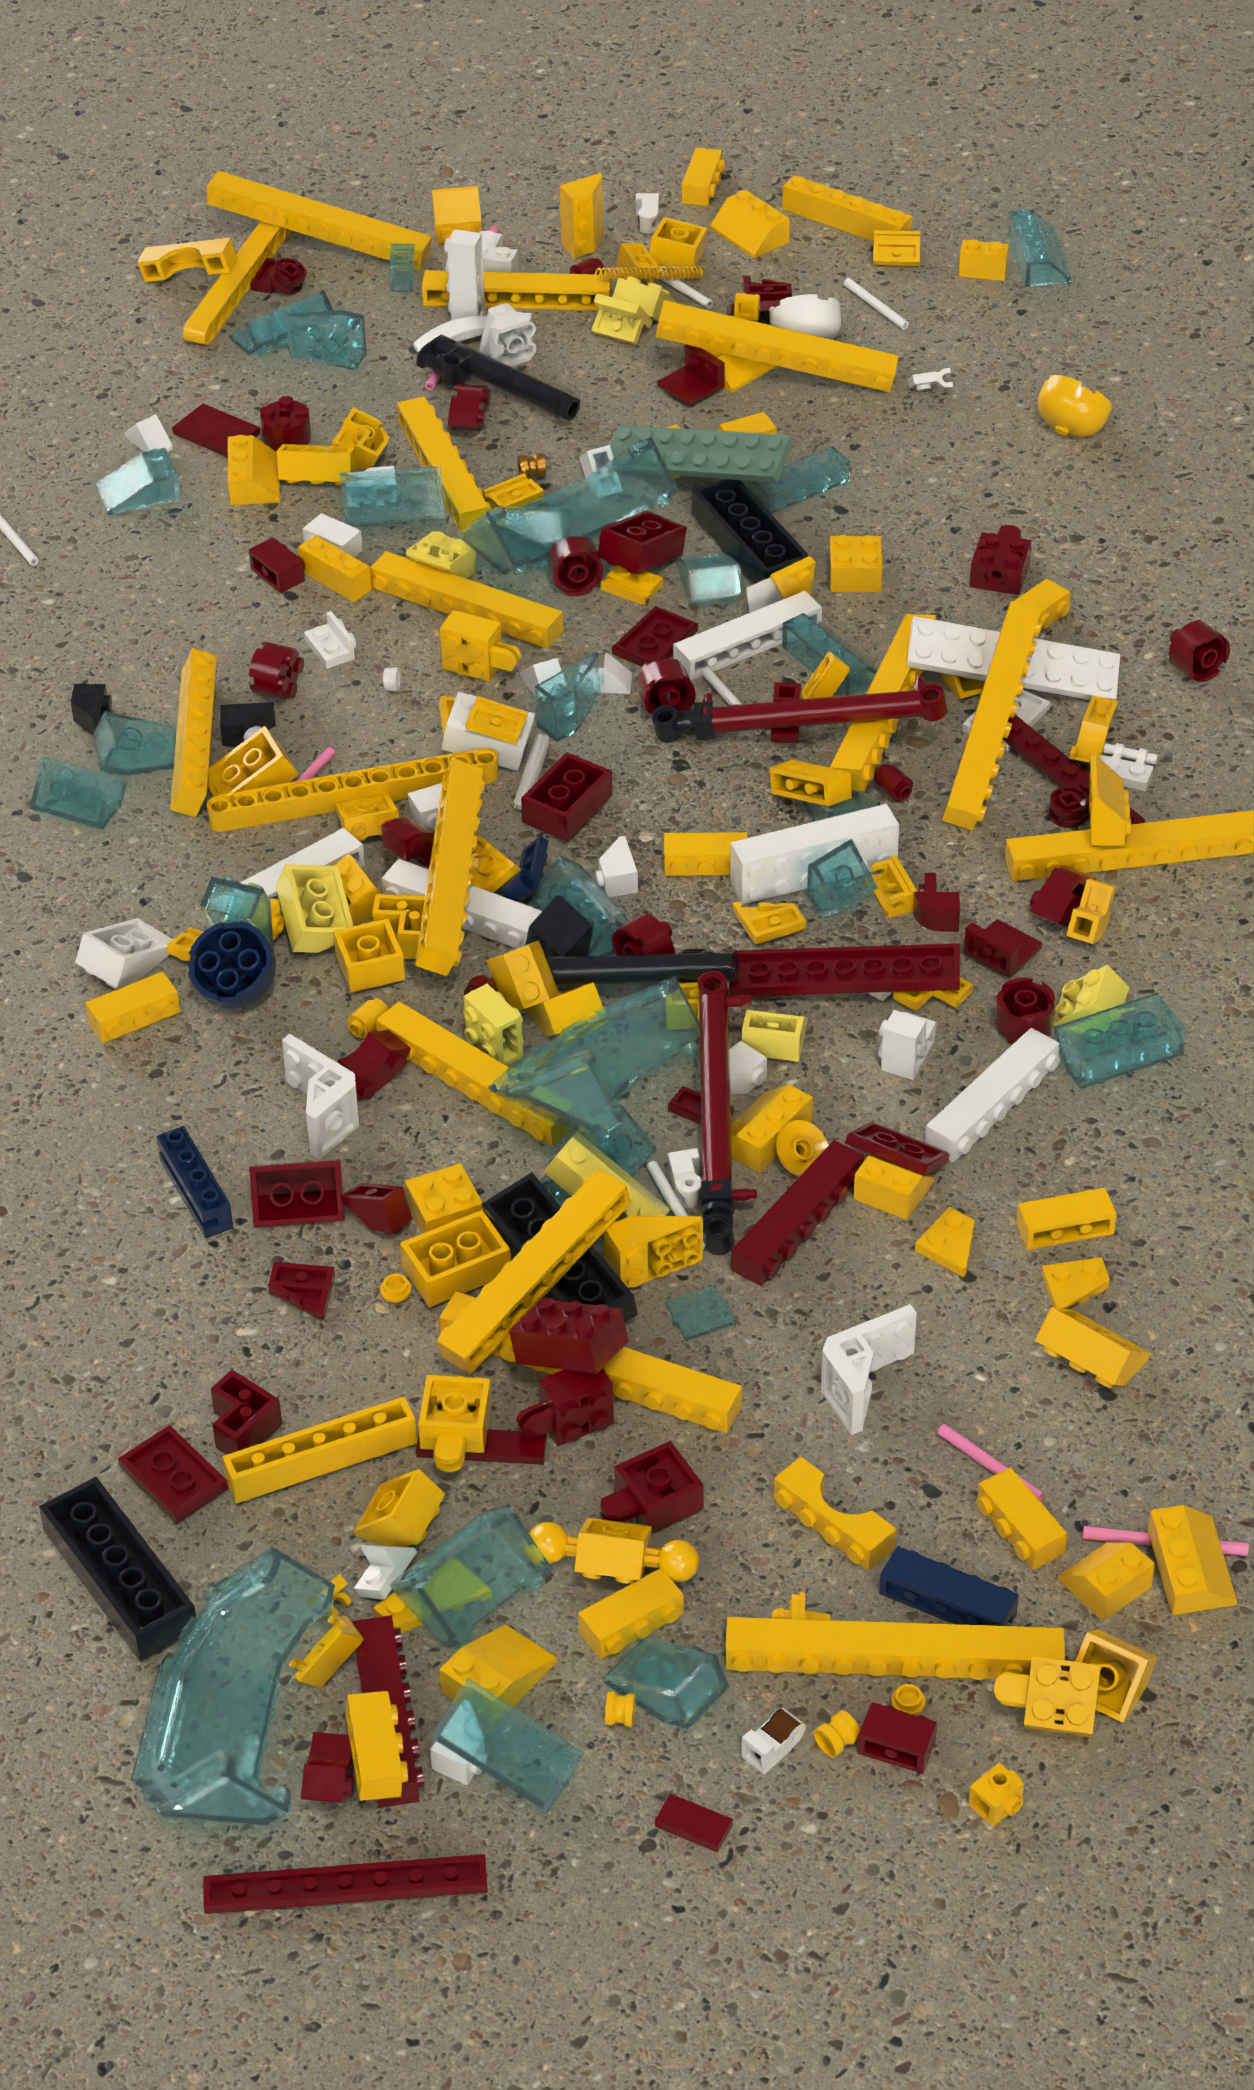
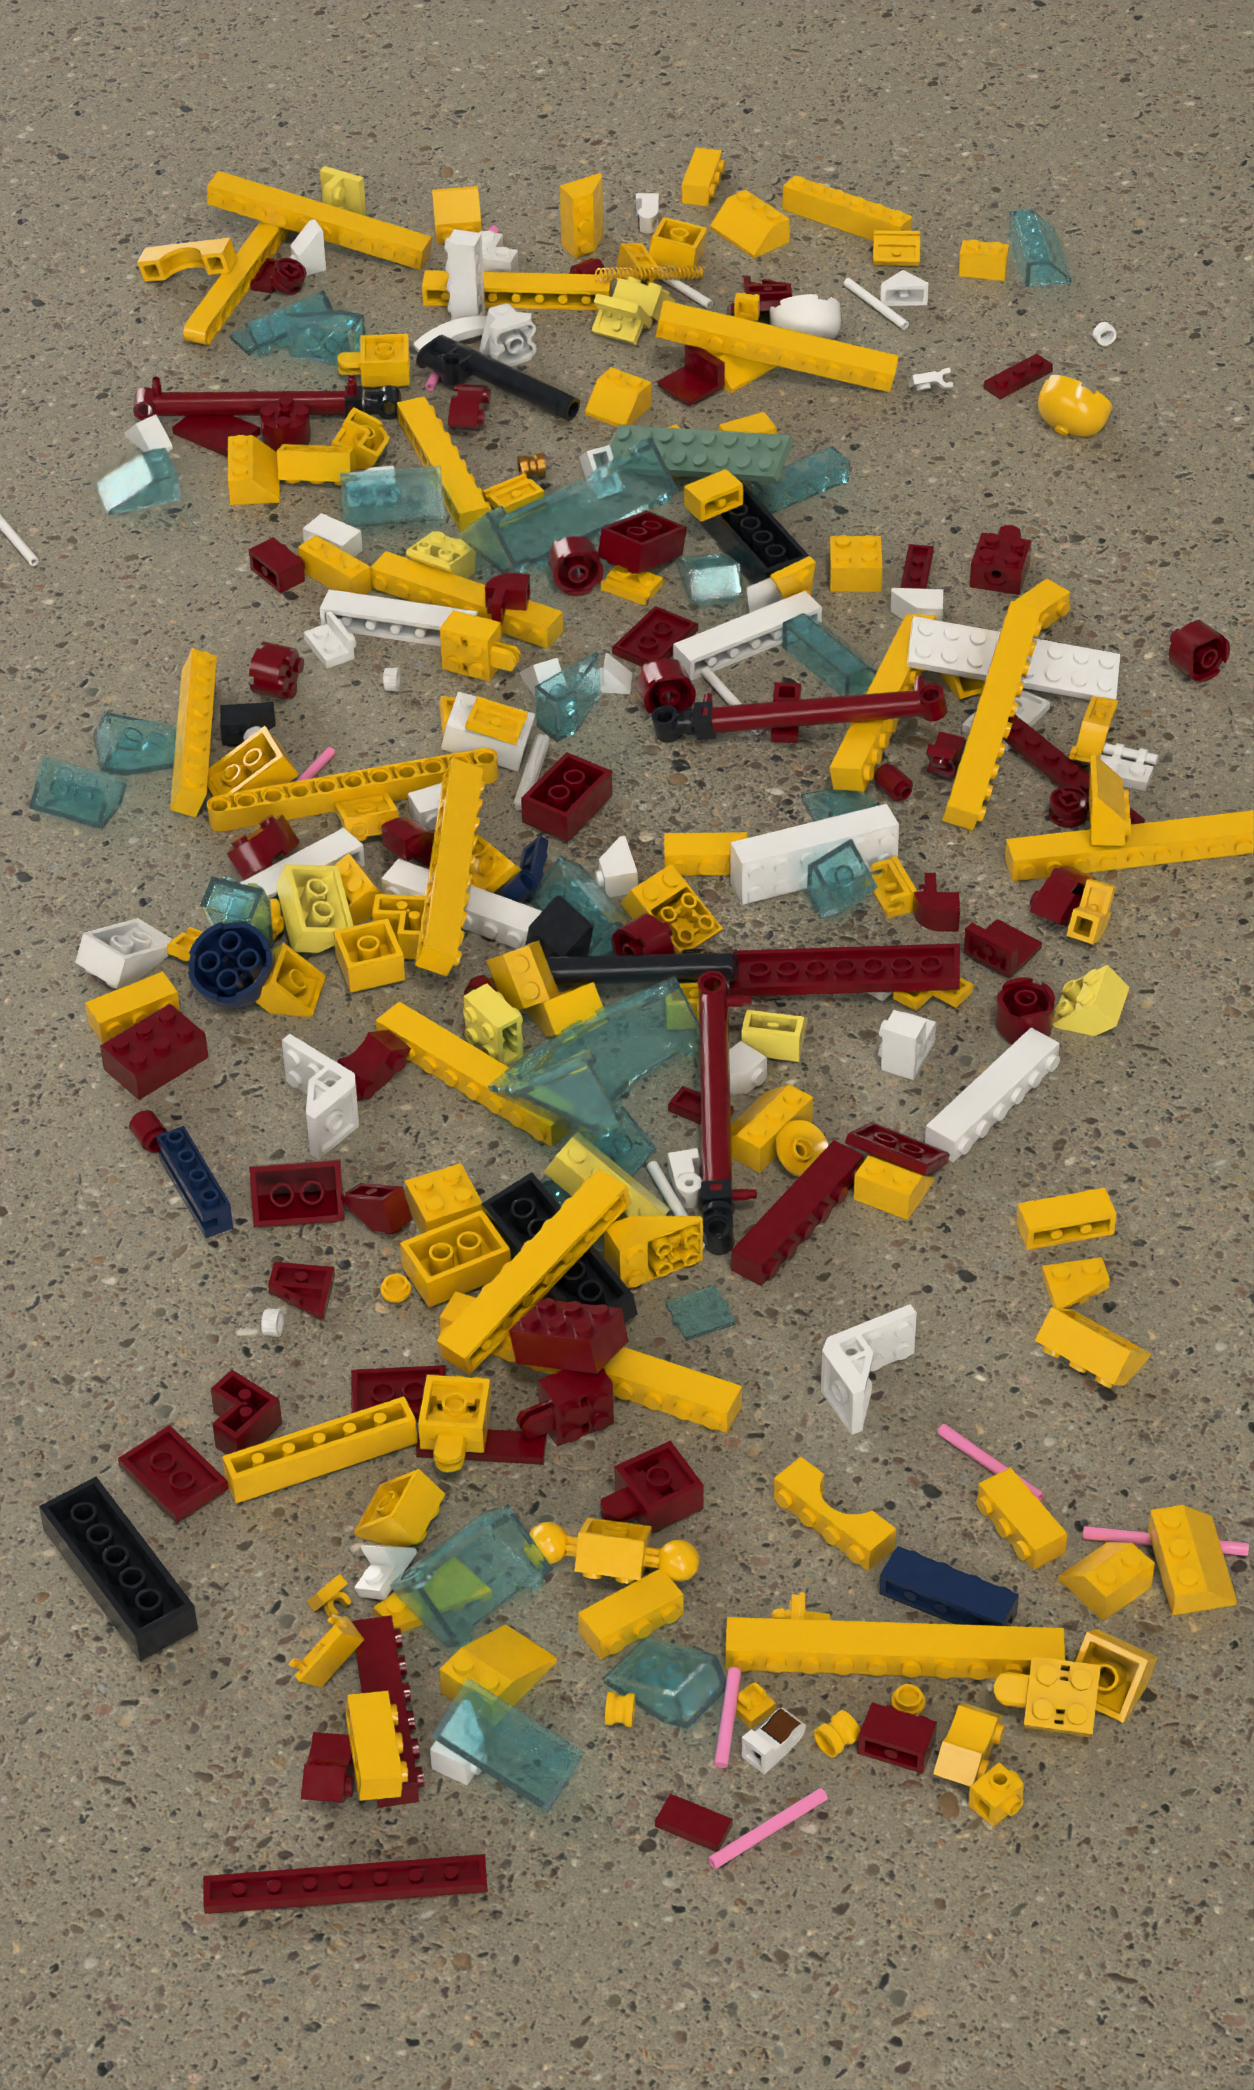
(89, 704): black slope -> none
(145, 1128): none -> dark red brick
(154, 1051): none -> dark red brick
(219, 1694): clear light blue windscreen -> none
(250, 402): none -> dark red piece
(259, 849): none -> dark red brick
(272, 1322): none -> white axle
(292, 985): none -> yellow slope
(309, 248): none -> white slope
(343, 190): none -> light yellow bracket
(364, 1018): yellow brick -> none
(380, 362): none -> yellow brick
(382, 1385): none -> dark red tile
(387, 616): none -> white brick
(402, 281): clear light blue slope -> none
(507, 592): none -> dark red brick
(538, 523): clear light blue slope -> none
(619, 398): none -> yellow slope
(673, 901): none -> yellow slope
(713, 495): none -> yellow brick
(727, 1717): none -> bright pink bar
(754, 1705): none -> yellow tile
(767, 1828): none -> bright pink piece
(769, 920): yellow wing -> none
(810, 782): yellow brick -> none
(826, 678): yellow slope -> none
(904, 290): none -> white slope
(917, 566): none -> dark red tile
(917, 601): none -> white slope
(945, 754): none -> dark red brick
(948, 1241): yellow wing -> none
(969, 1744): none -> yellow brick
(1018, 376): none -> dark red plate
(1102, 328): none -> white axle
(1120, 1040): clear light blue slope -> none

